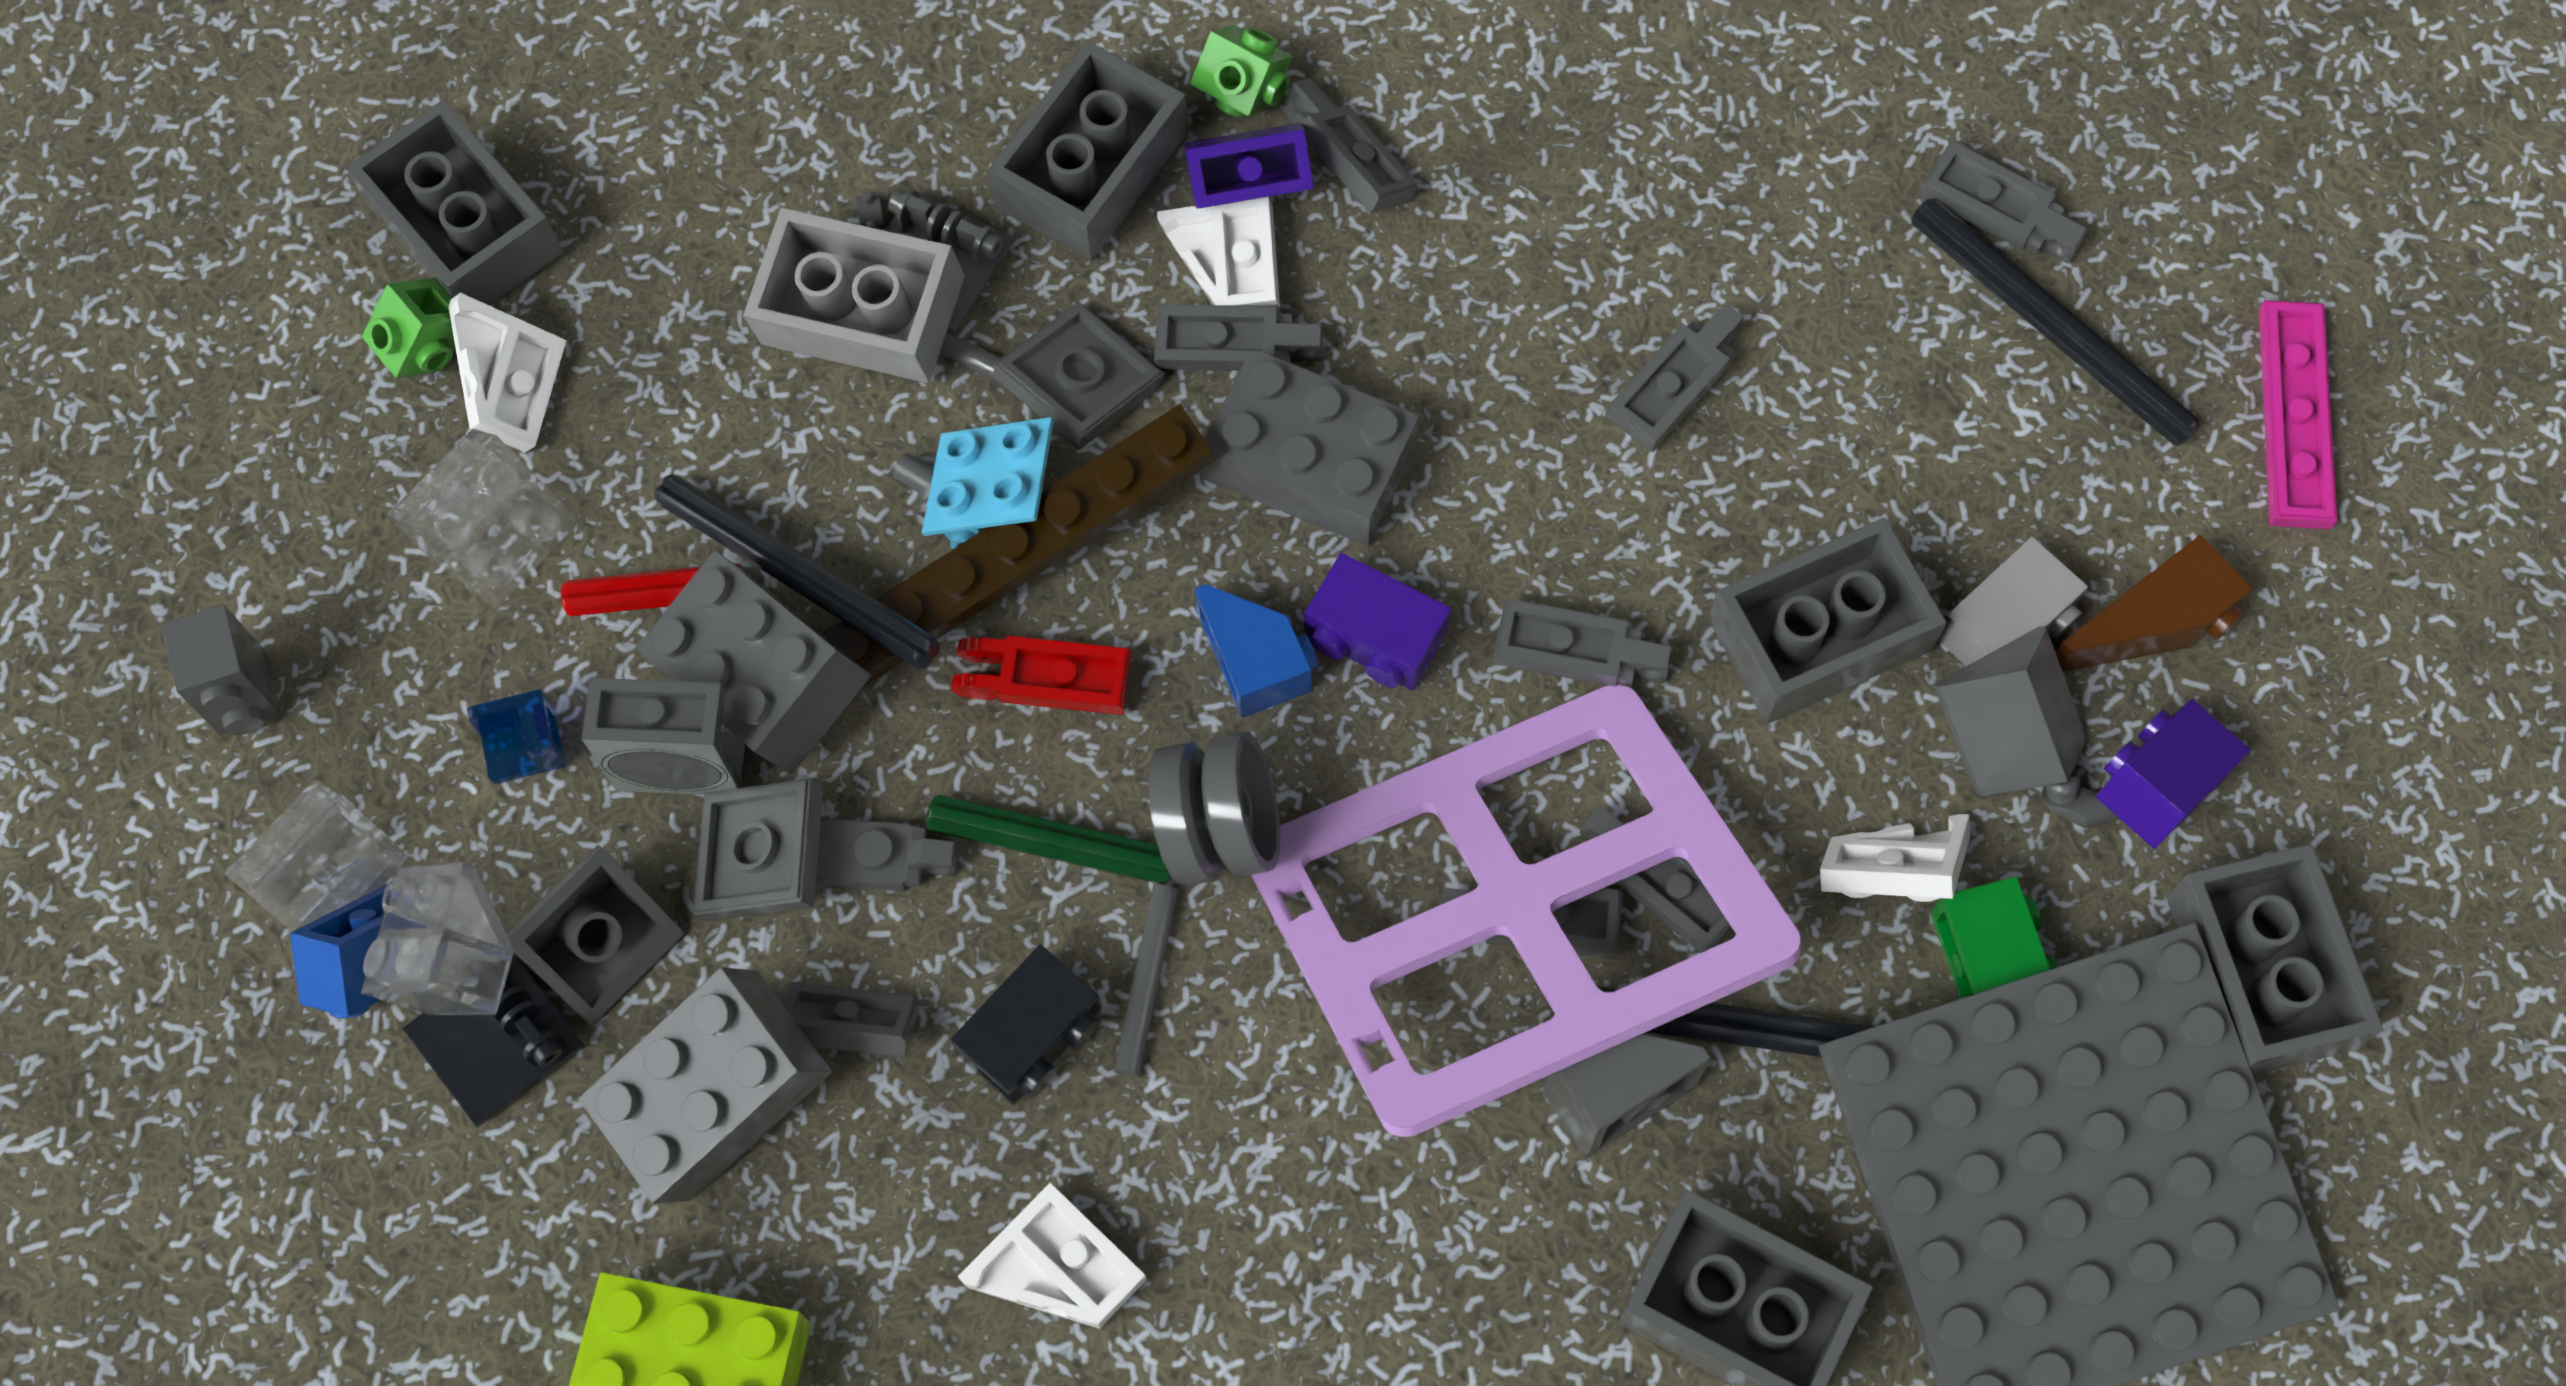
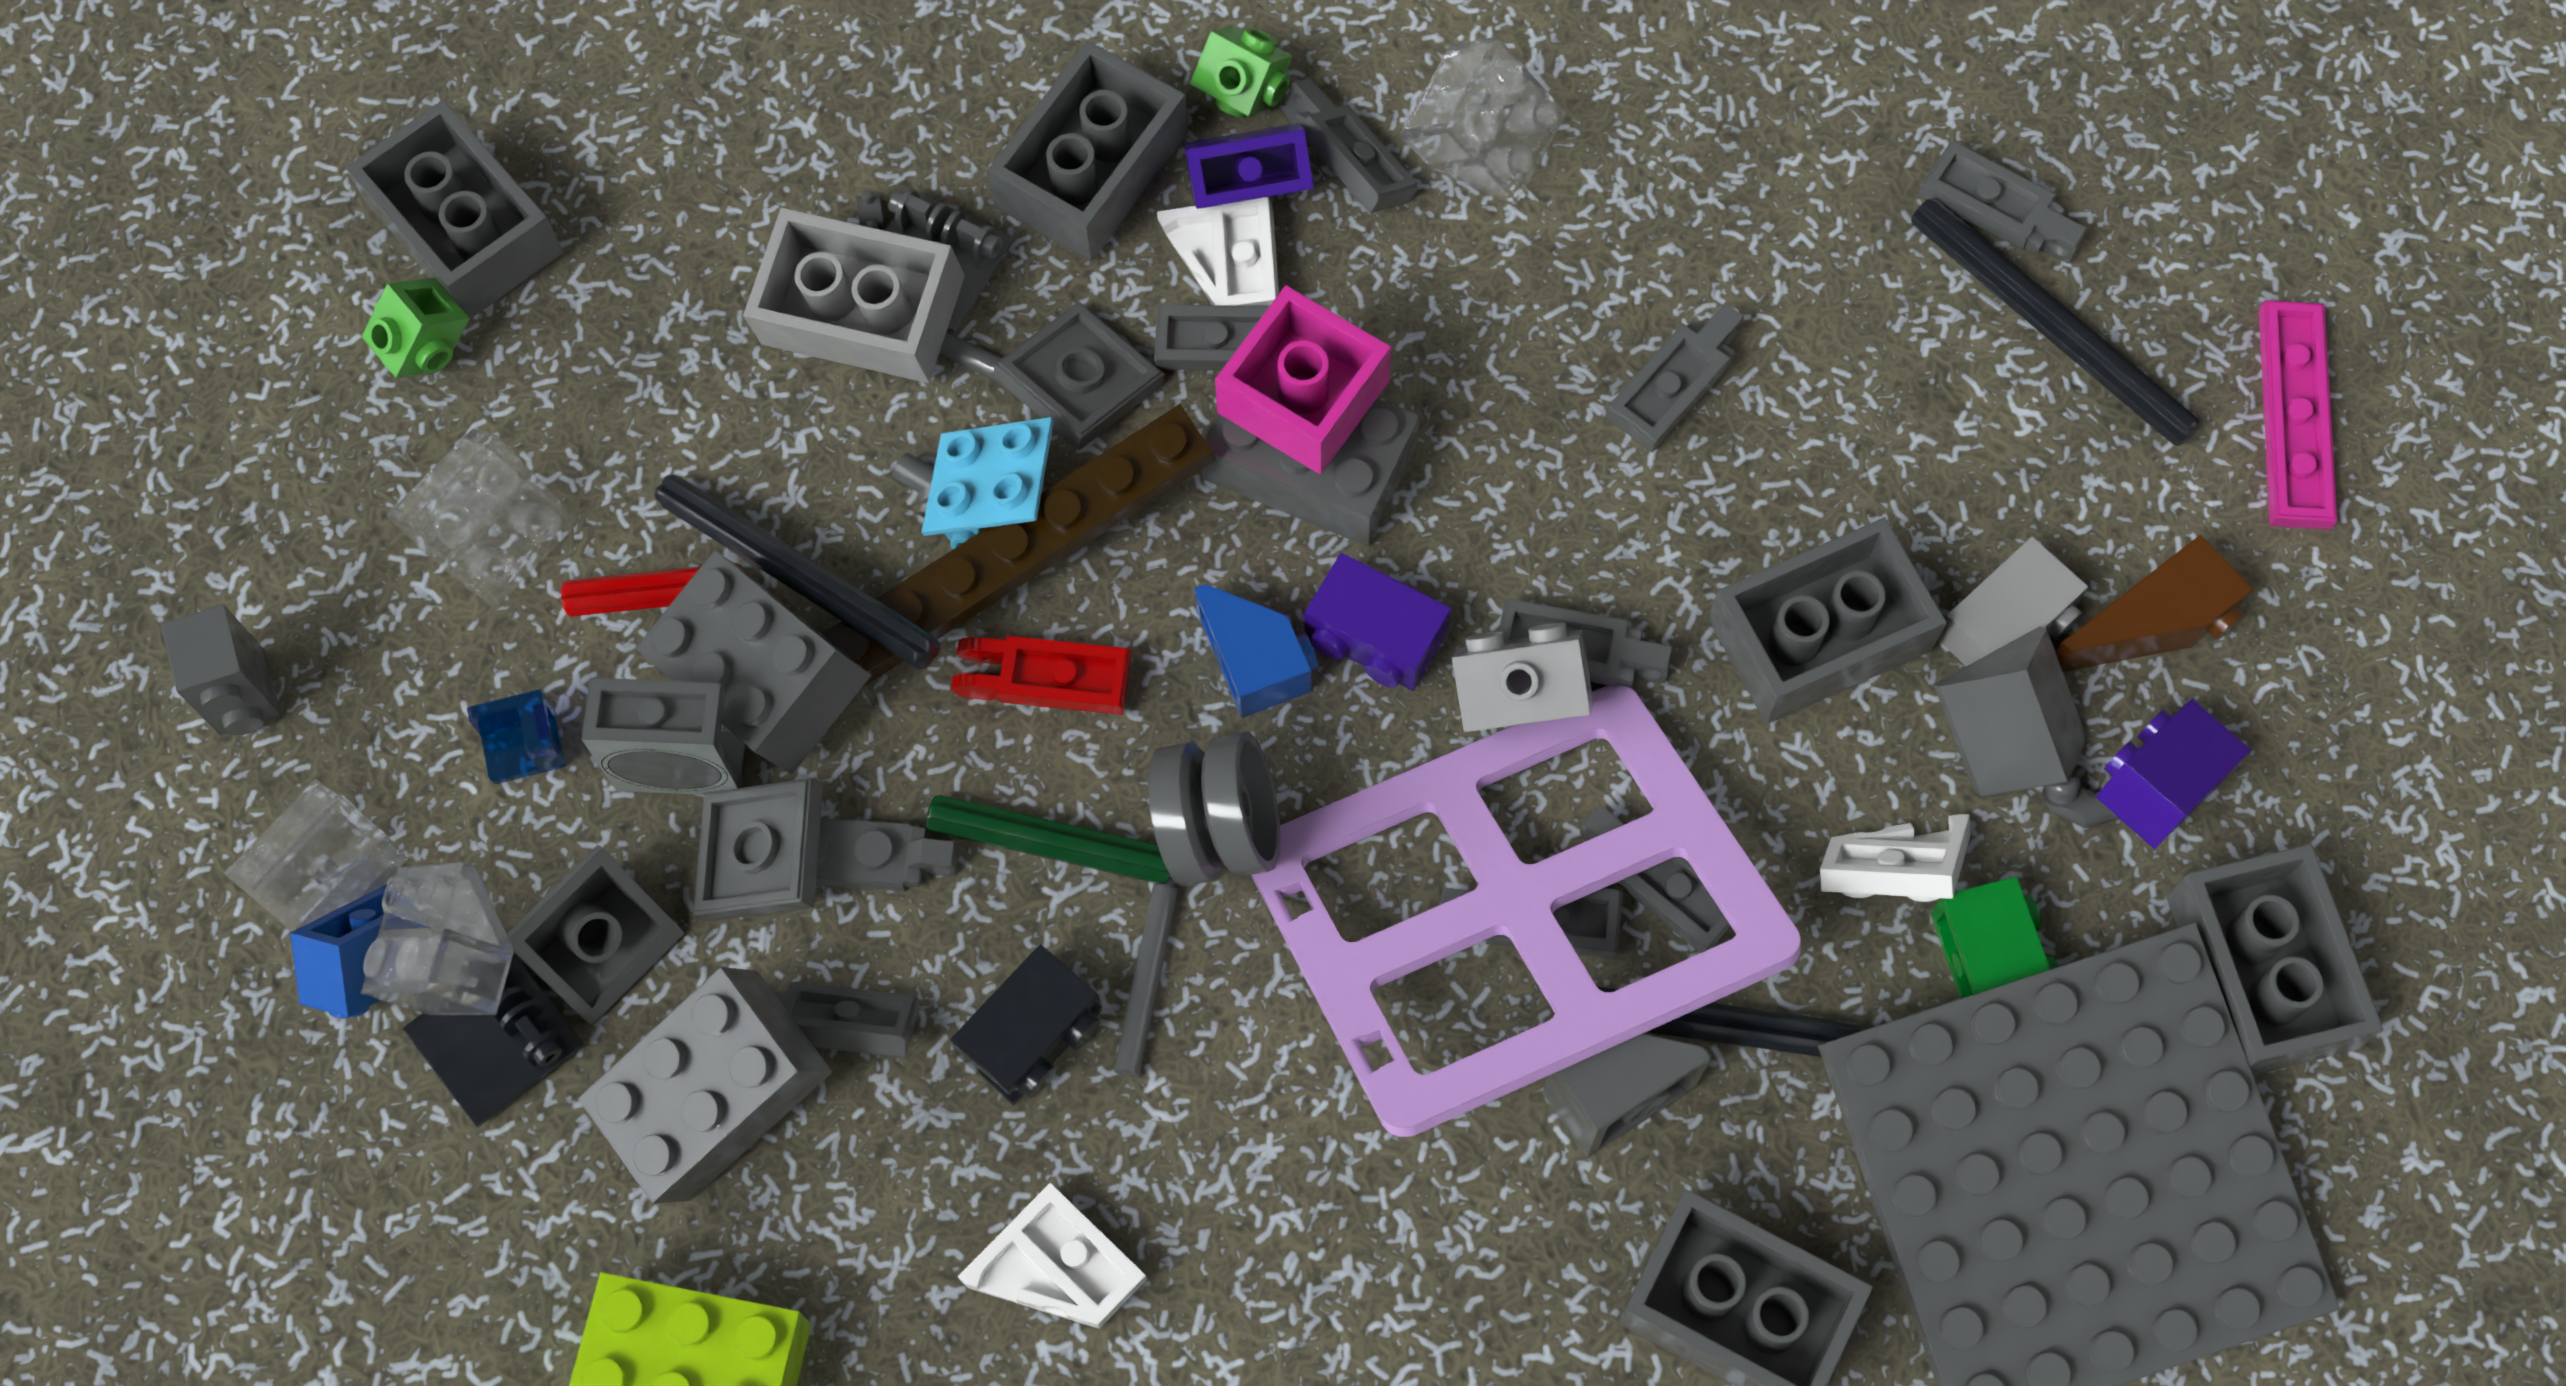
(504, 370): white wing -> none
(1303, 379): none -> dark pink brick
(1483, 120): none -> clear slope
(1522, 678): none -> light grey brick

